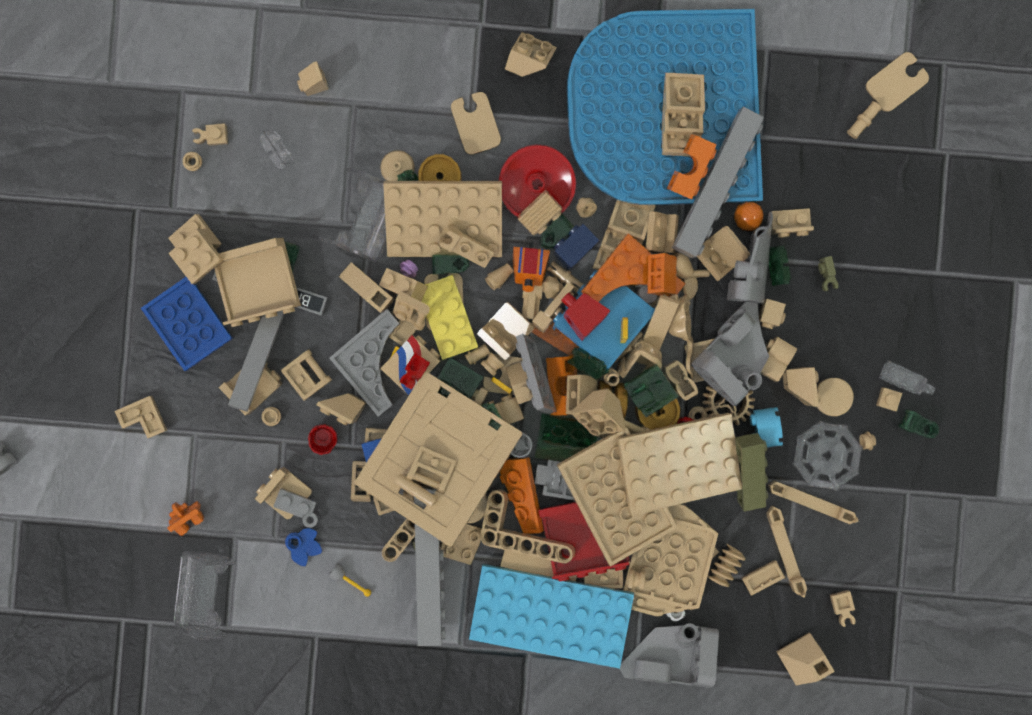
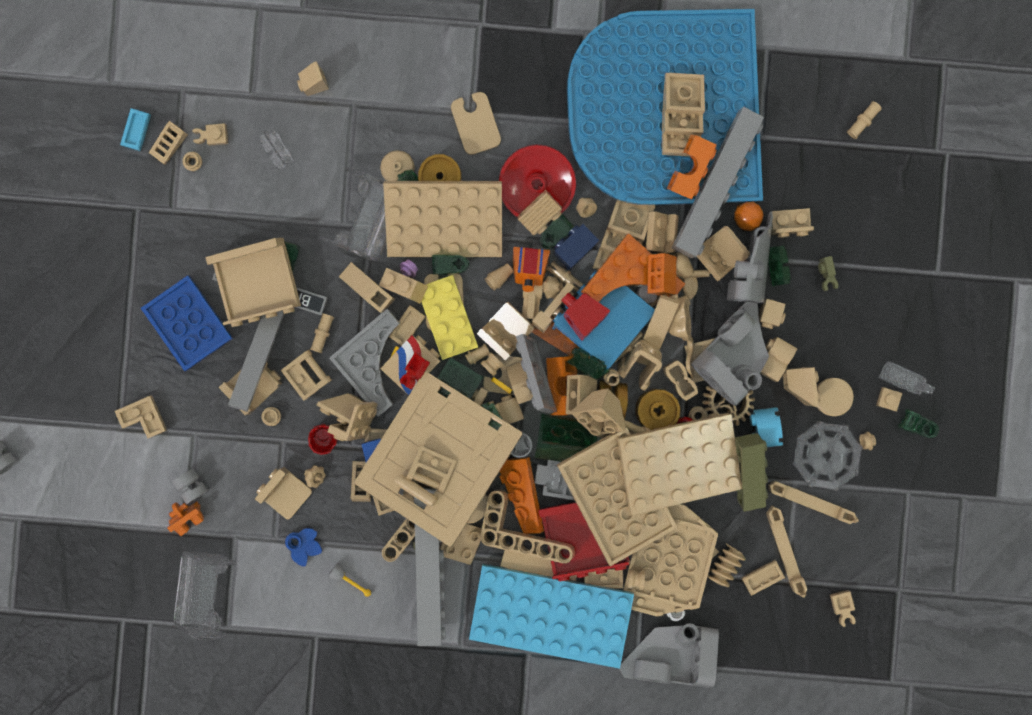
(135, 129): none -> medium azure tile
(177, 141): none -> tan slope
(188, 479): none -> light grey wheel
(195, 249): tan bracket -> none
(297, 505): light grey hinge -> none
(314, 476): none -> tan piece
(322, 333): none -> tan pin
(359, 423): none -> tan bracket
(405, 307): tan plate -> none
(466, 246): tan plate -> none
(529, 55): tan slope -> none
(624, 330): yellow piece -> none
(651, 390): clear green plate -> none
(805, 660): tan slope -> none
(892, 83): tan piece -> none

